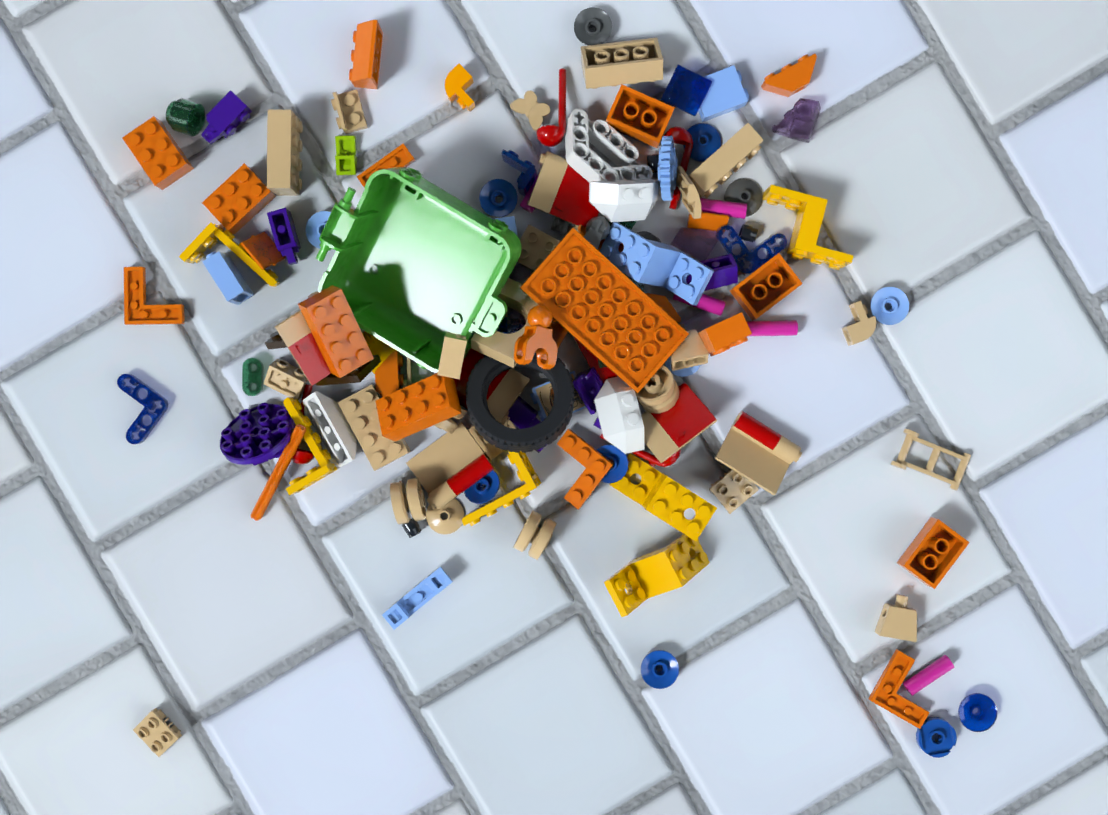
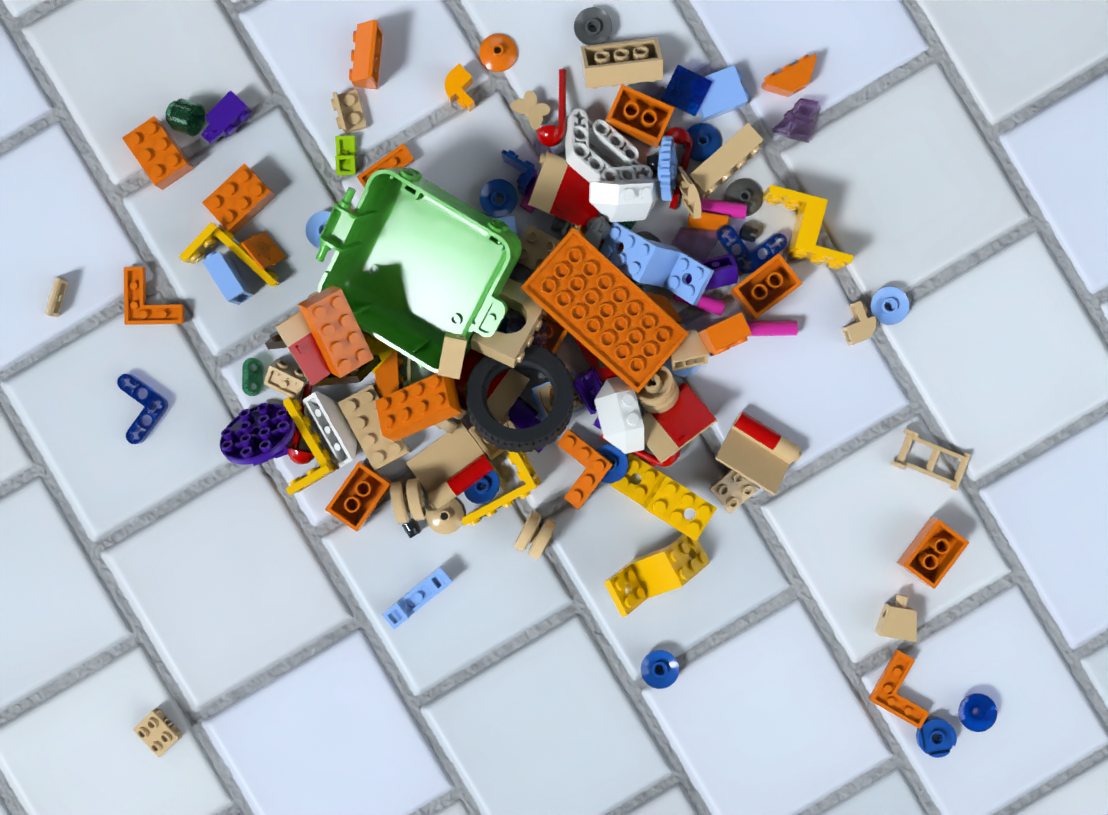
(56, 297): none -> tan slope
(278, 472): orange axle -> none
(284, 152): tan brick -> none
(284, 234): dark purple hinge -> none
(359, 496): none -> orange brick
(501, 61): none -> orange dish
(537, 339): orange piece -> none
(928, 675): dark pink piece -> none

